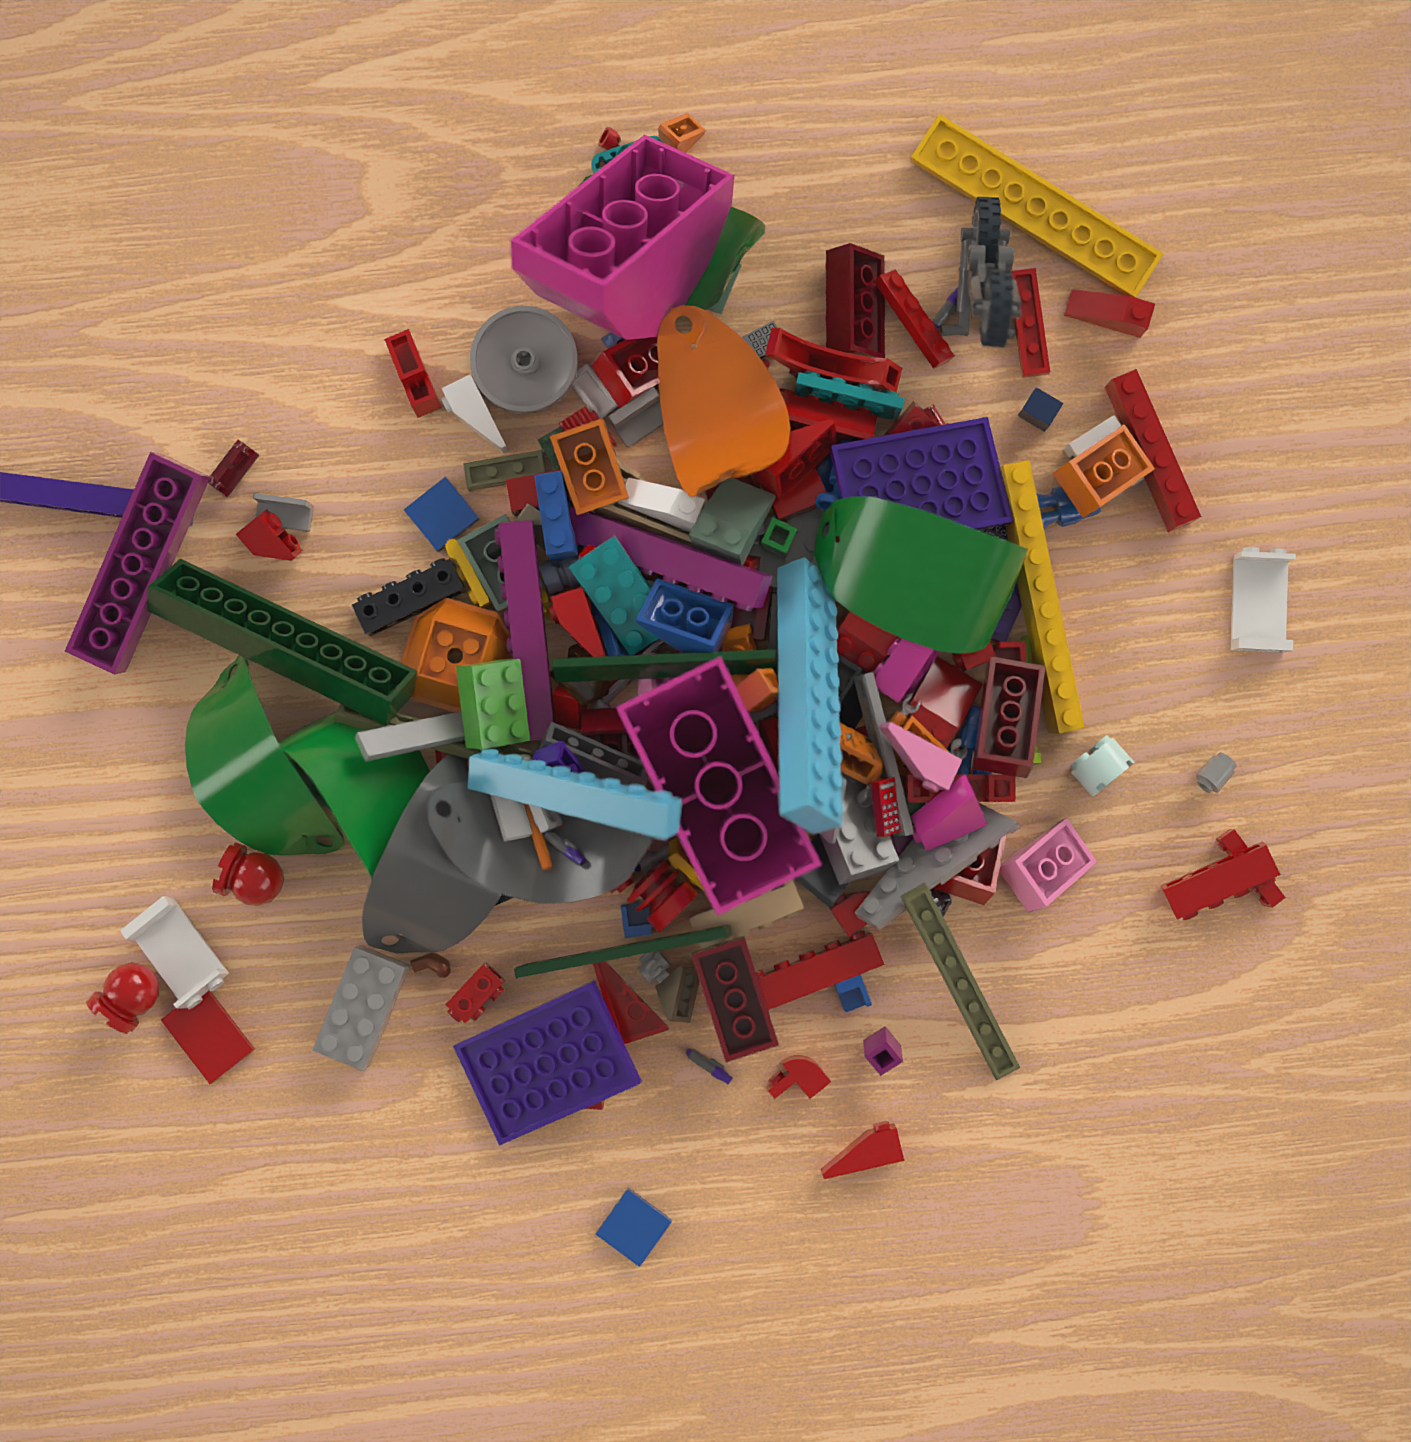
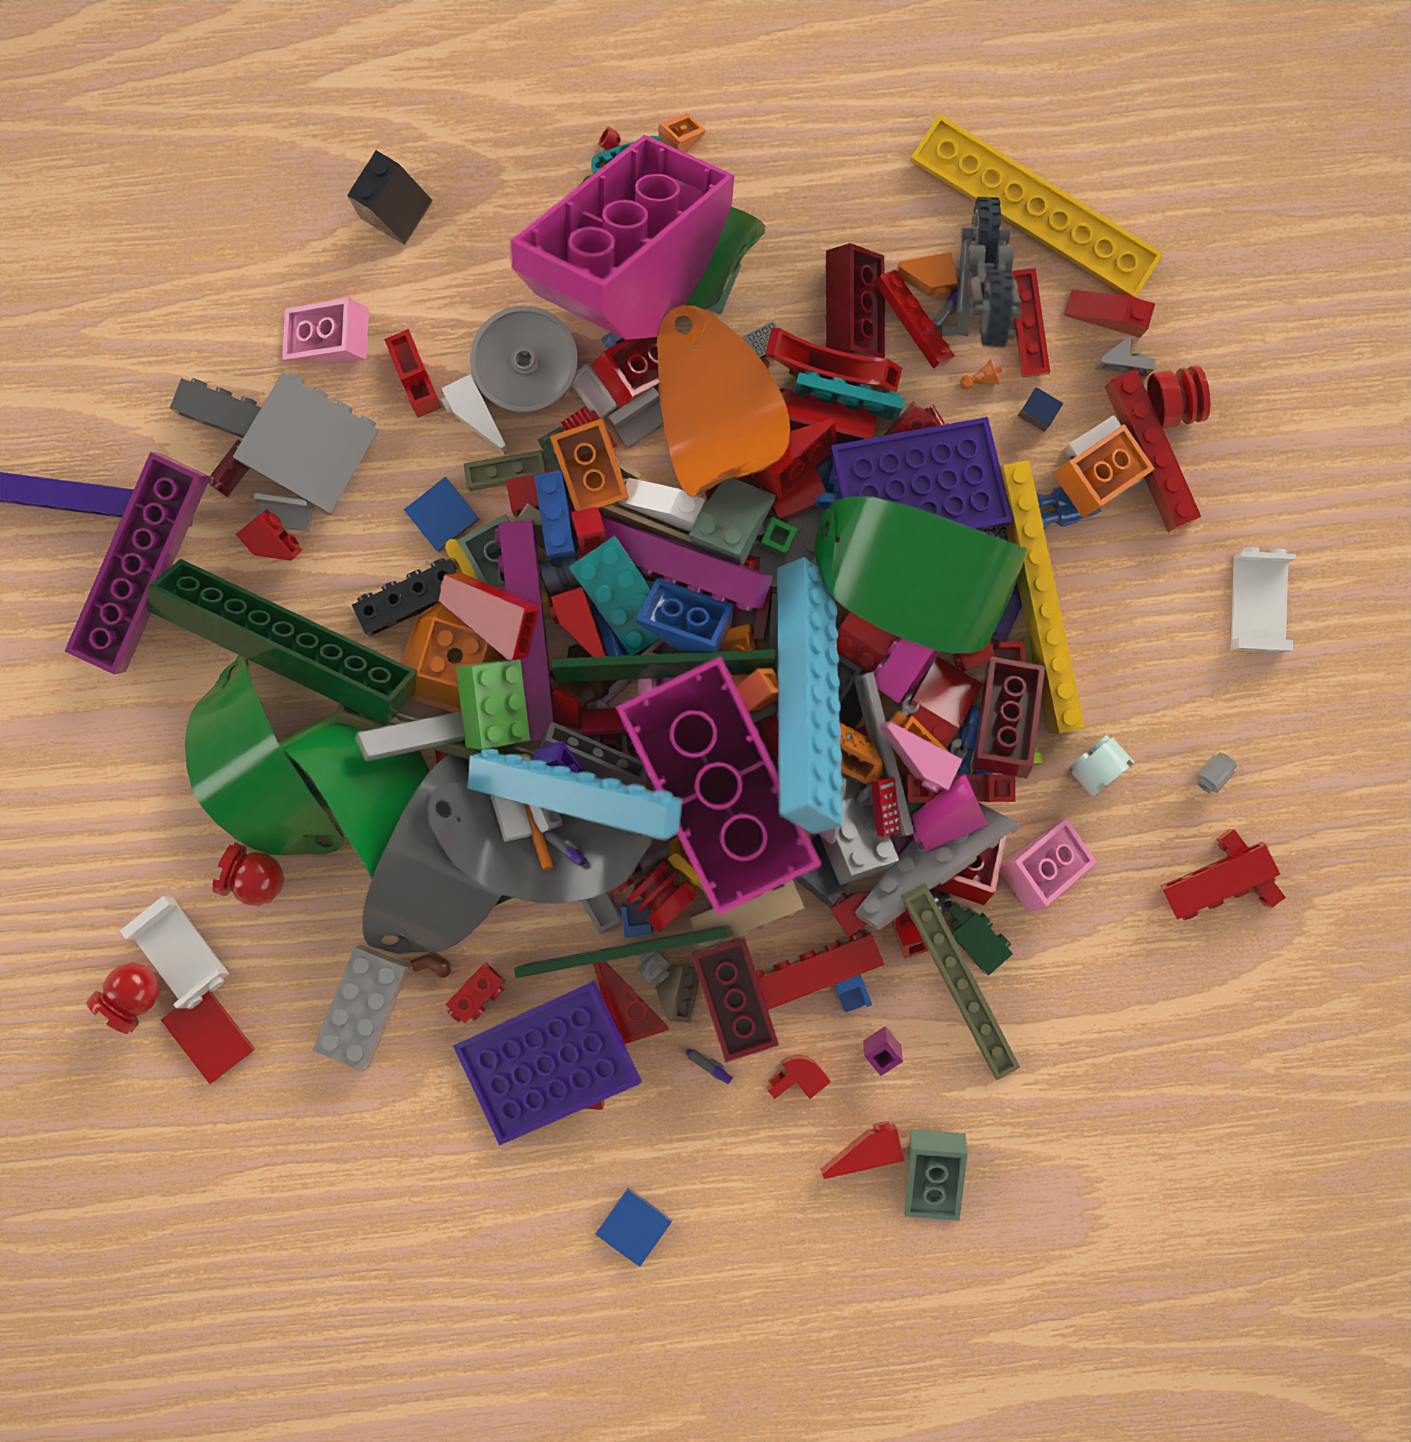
(214, 407): none -> dark grey brick
(306, 442): none -> light grey panel
(326, 332): none -> bright pink slope
(389, 198): none -> black slope
(492, 613): none -> slope
(588, 529): none -> red panel
(602, 912): none -> light grey tile
(908, 936): none -> red brick
(930, 274): none -> orange slope
(935, 1174): none -> sand green slope
(978, 939): none -> dark green hinge
(986, 374): none -> orange piece
(1120, 361): none -> light grey slope
(1180, 396): none -> red wheel

